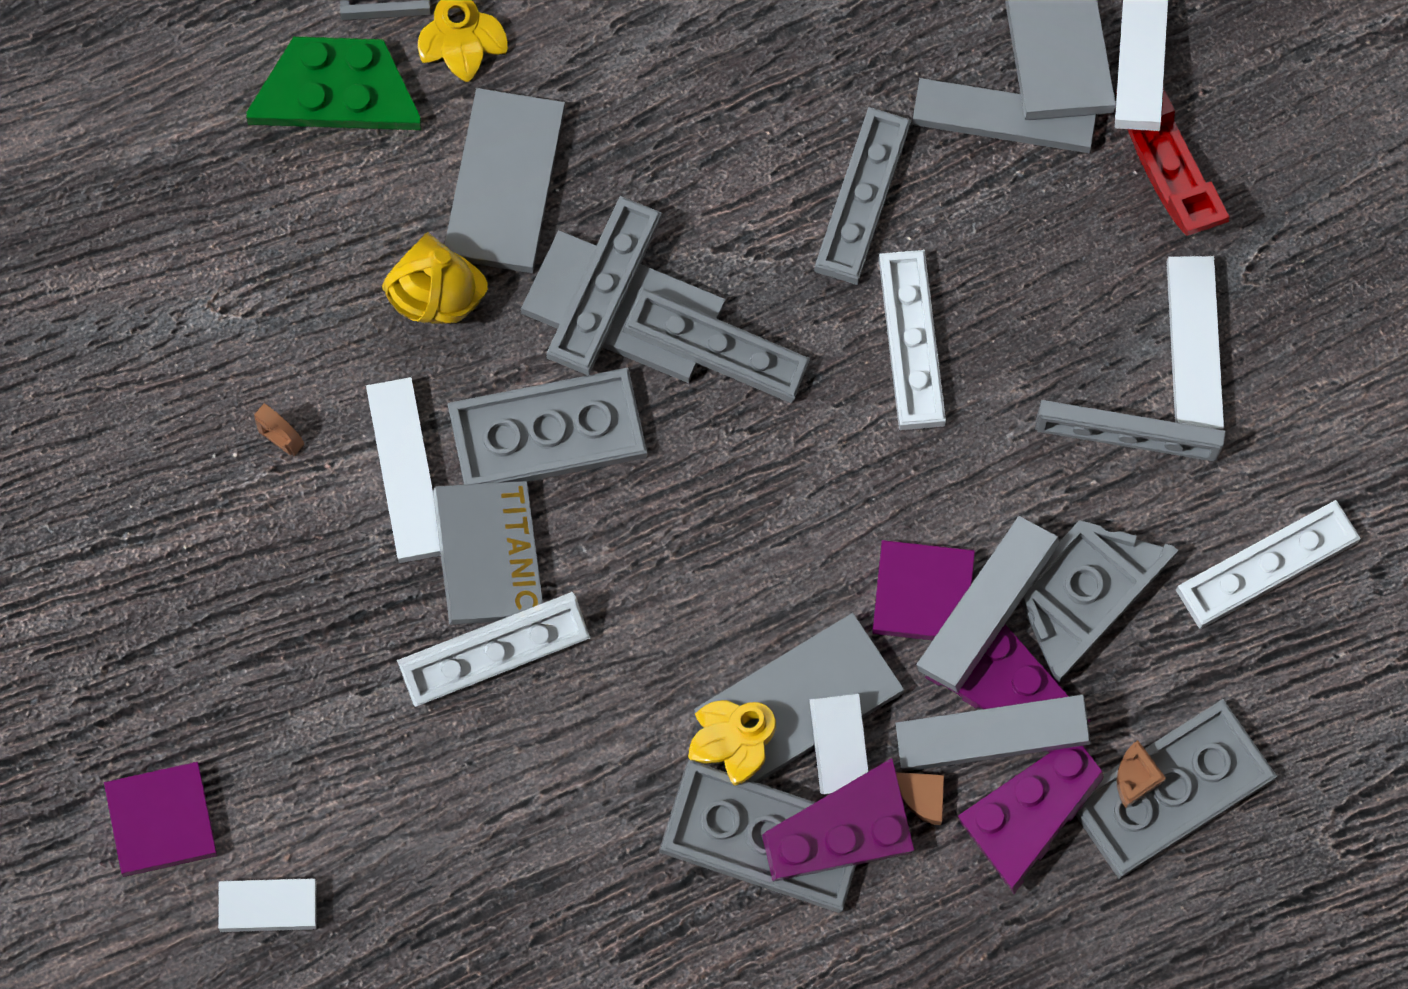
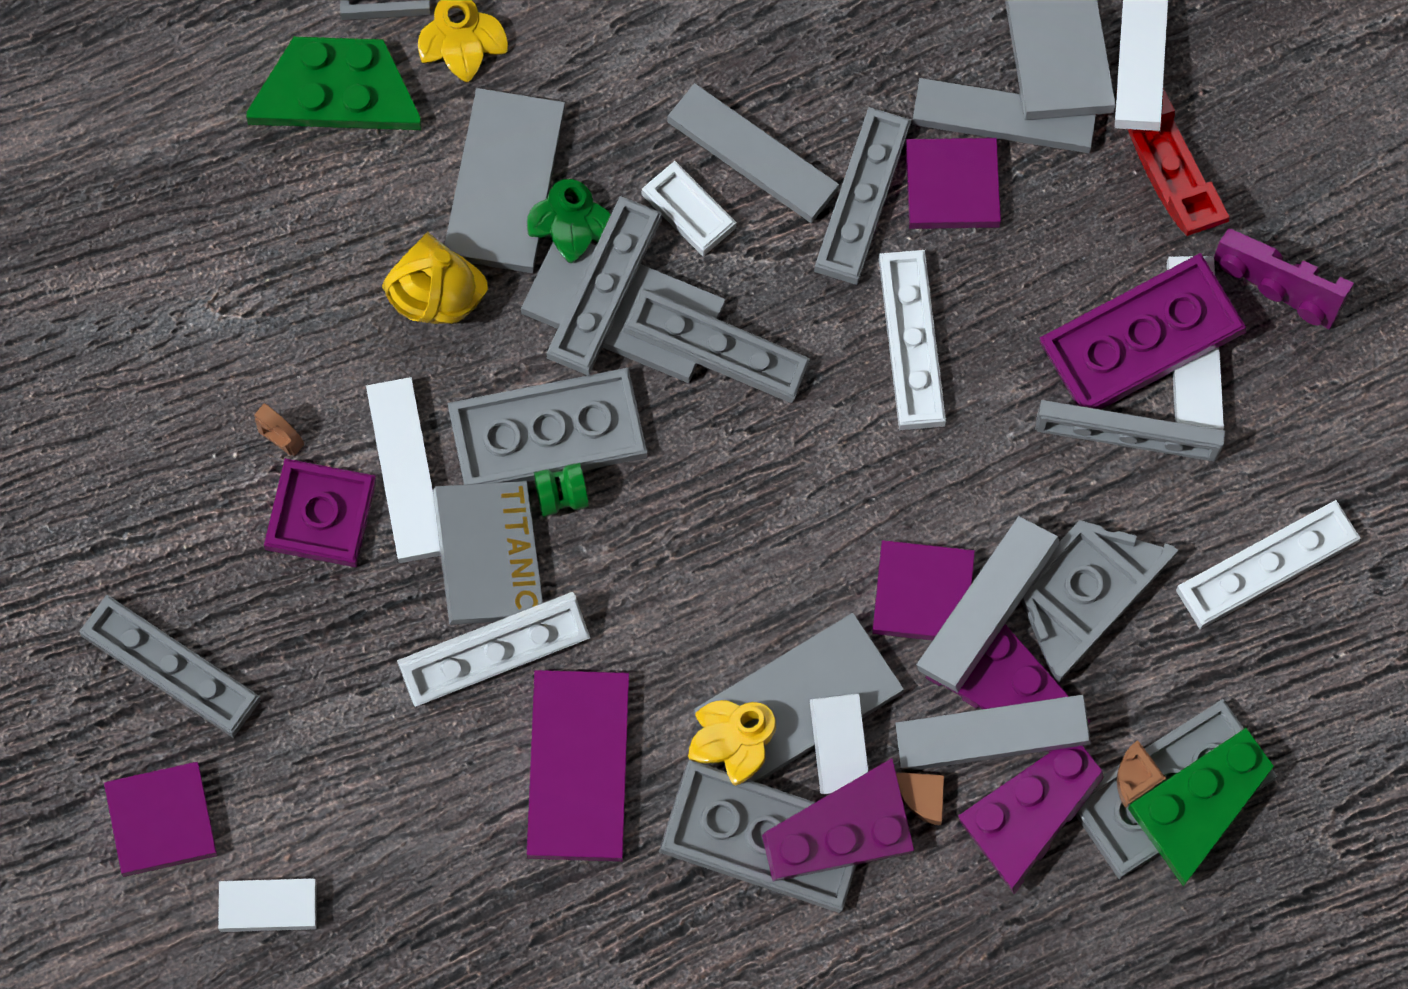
(170, 666): none -> light grey tile
(320, 513): none -> magenta tile
(568, 223): none -> green plate
(571, 486): none -> green wheel
(578, 766): none -> magenta tile
(689, 208): none -> white tile
(753, 153): none -> light grey tile
(952, 183): none -> magenta tile
(1143, 334): none -> magenta tile
(1200, 802): none -> green wing
(1296, 284): none -> magenta wing

